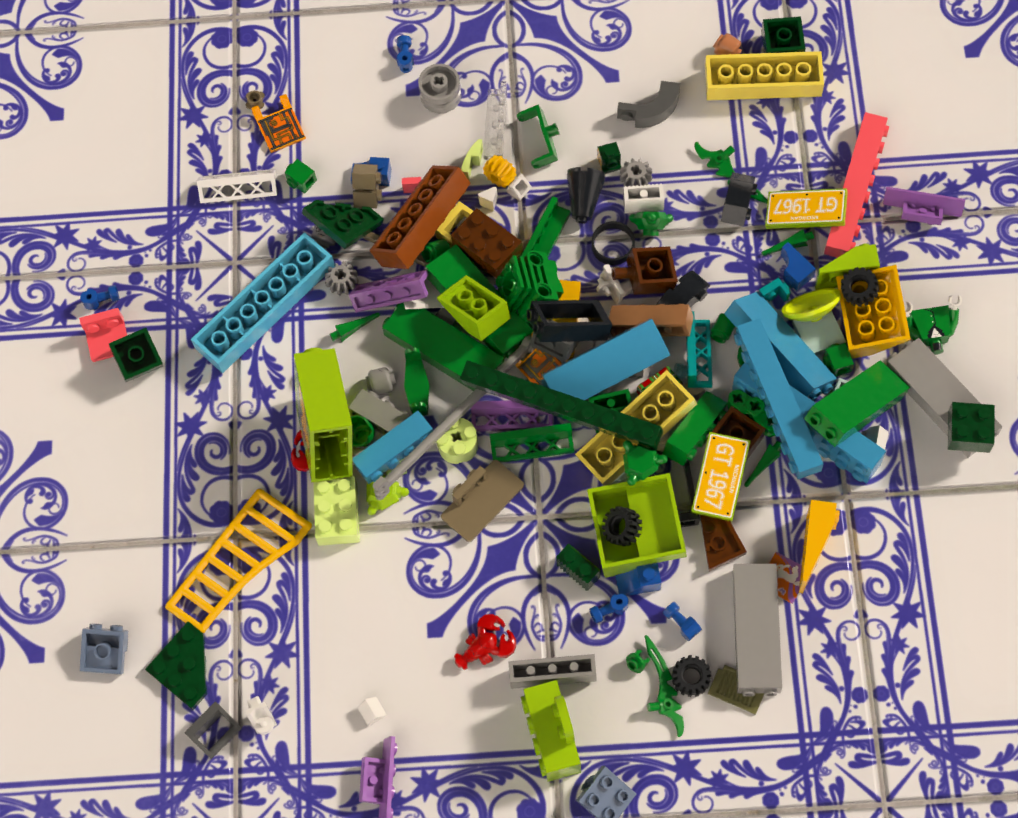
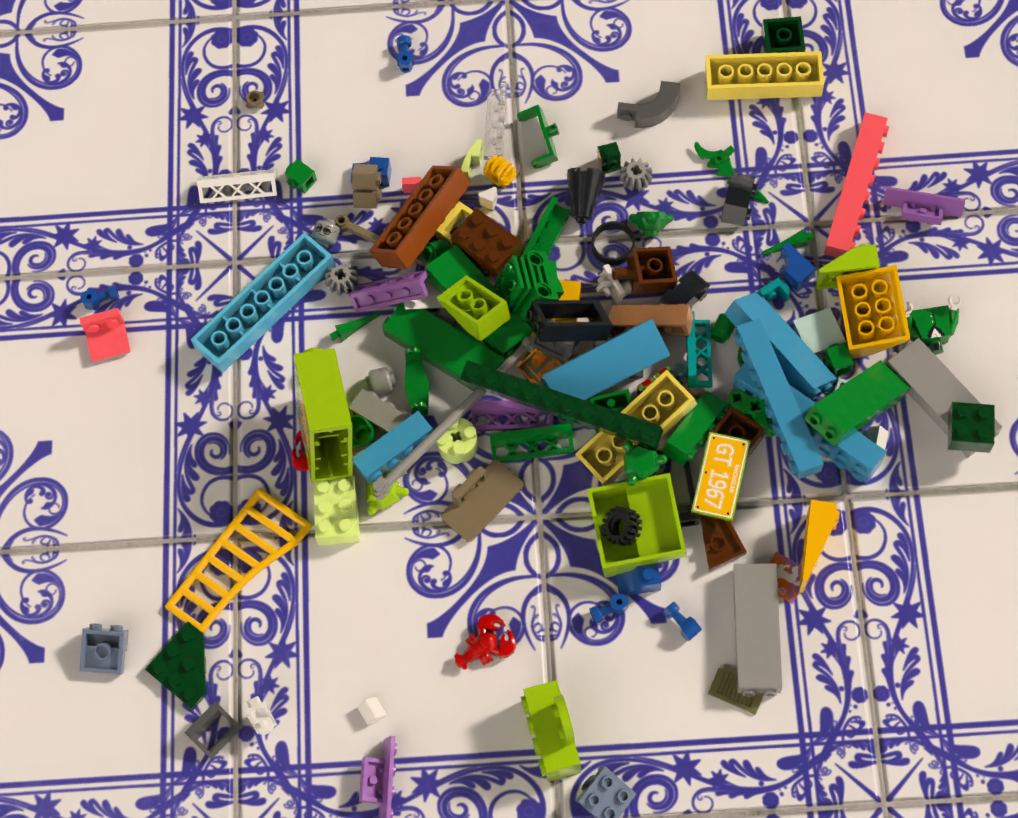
(135, 354): dark green brick -> none
(279, 128): flag -> none
(342, 221): dark green plate -> none
(439, 88): light grey wheel -> none
(519, 187): white slope -> none
(563, 669): light grey brick -> none
(578, 567): dark green brick -> none
(635, 662): green plate -> none
(643, 198): white brick -> none
(665, 703): green piece -> none
(691, 663): black tyre -> none
(727, 44): nougat head -> none
(771, 454): green piece -> none
(806, 208): tile -> none
(812, 305): neon yellow dish -> none
(855, 276): black tyre -> none

